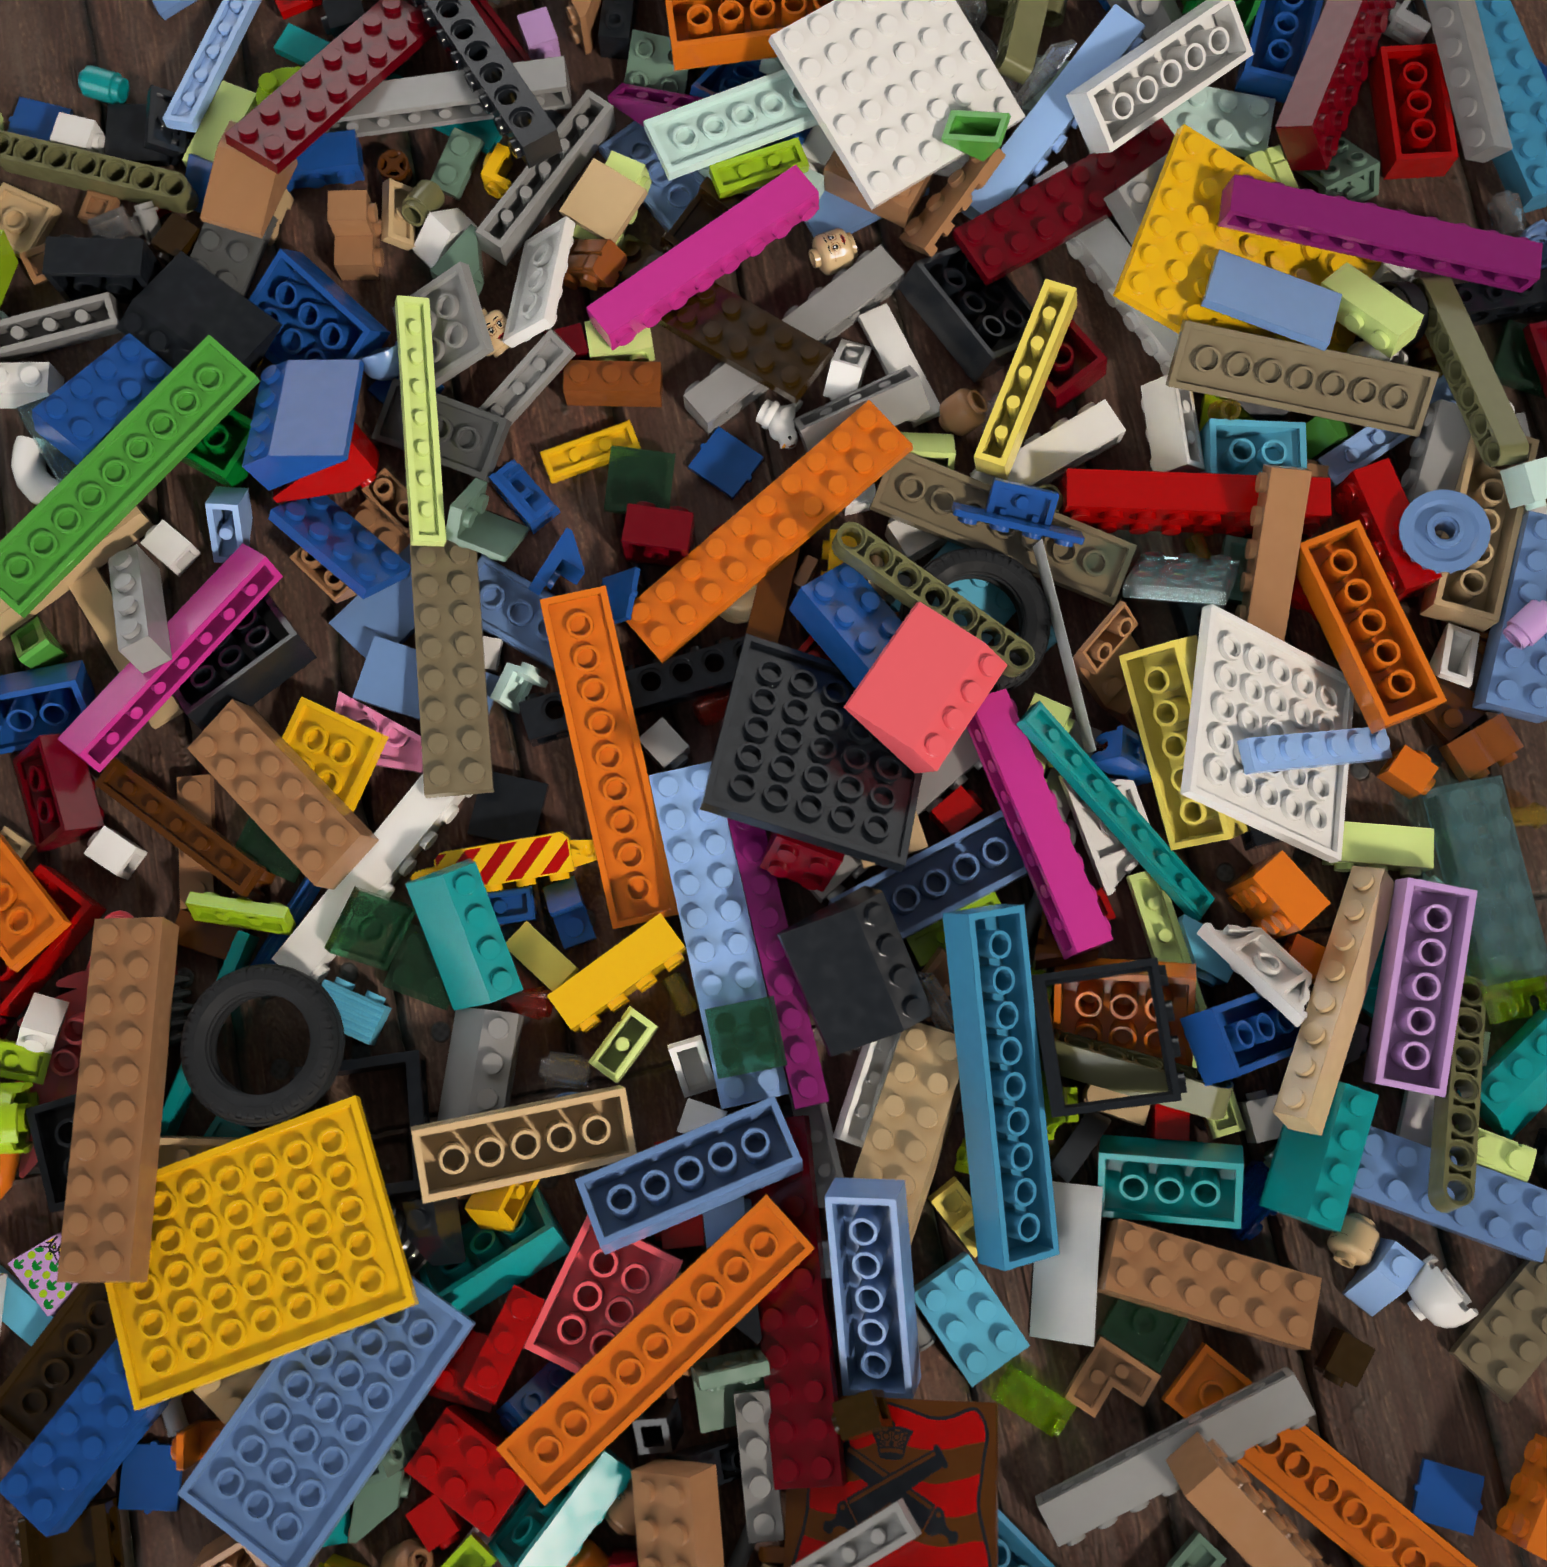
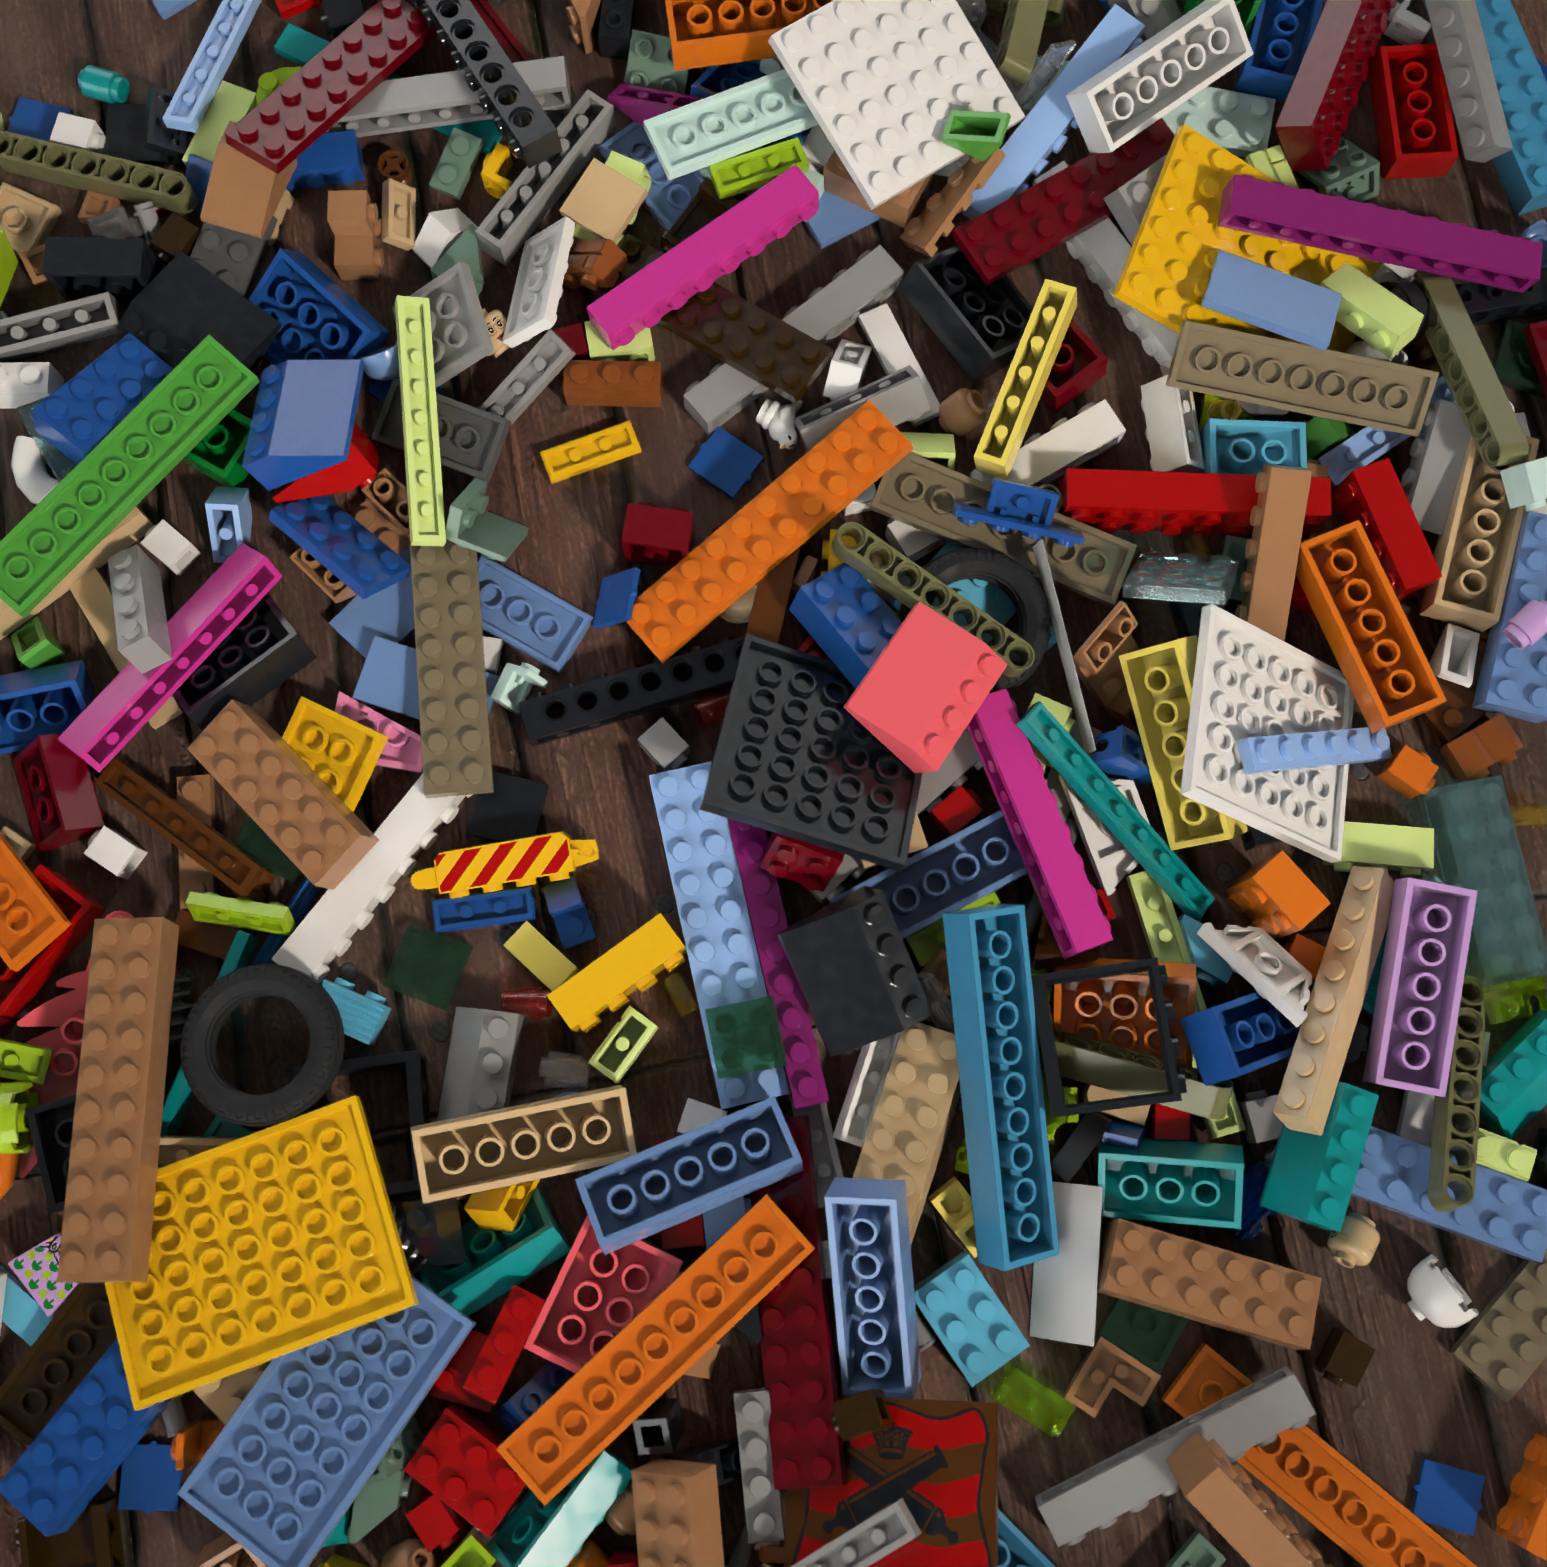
(42, 1023): white brick -> none
(370, 928): clear green plate -> none
(421, 200): olive brick -> none
(464, 935): teal slope -> none
(523, 496): blue hinge -> none
(538, 34): lavender brick -> none
(562, 561): blue slope -> none
(609, 756): orange plate -> none
(637, 477): clear green plate -> none
(692, 1066): white slope -> none
(718, 1378): sand green bracket -> none
(833, 251): tan head -> none
(1124, 1134): none -> blue tile
(1383, 1278): light blue slope -> none
(1452, 513): medium blue gear -> none
(1507, 213): clear brick -> none

